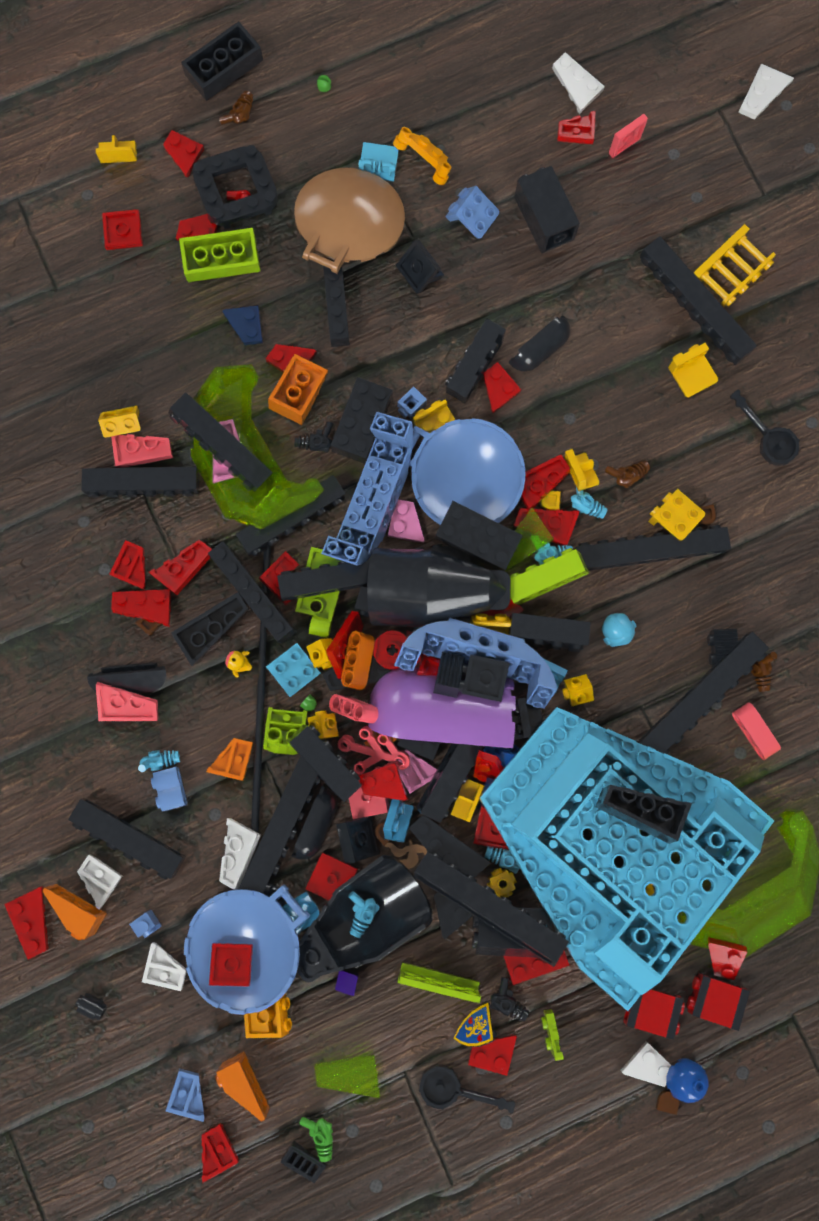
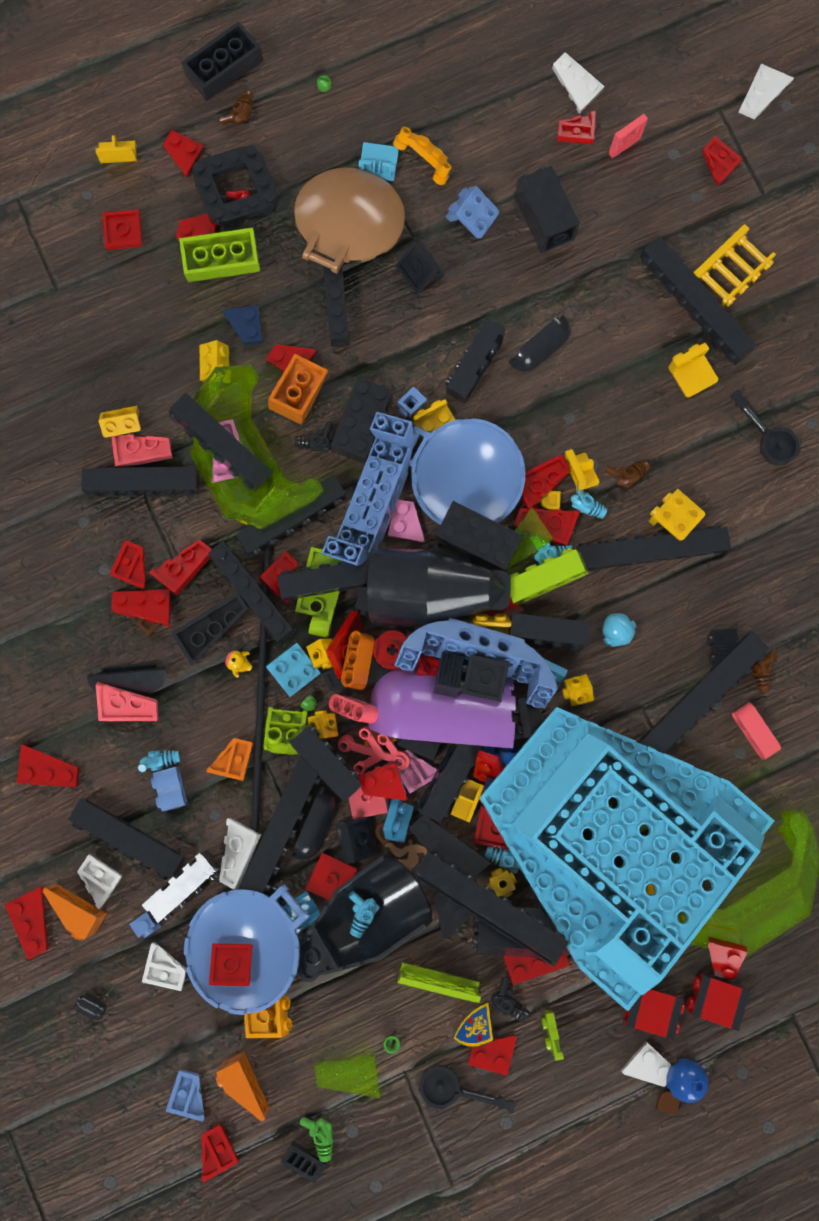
(42, 769): none -> red wing
(182, 886): none -> wedge
(212, 355): none -> yellow bracket
(346, 982): dark purple slope -> none
(388, 1042): none -> bright green hinge
(499, 387): red wing -> none
(645, 811): black wedge -> none
(710, 515): reddish brown tile -> none
(720, 159): none -> red wing

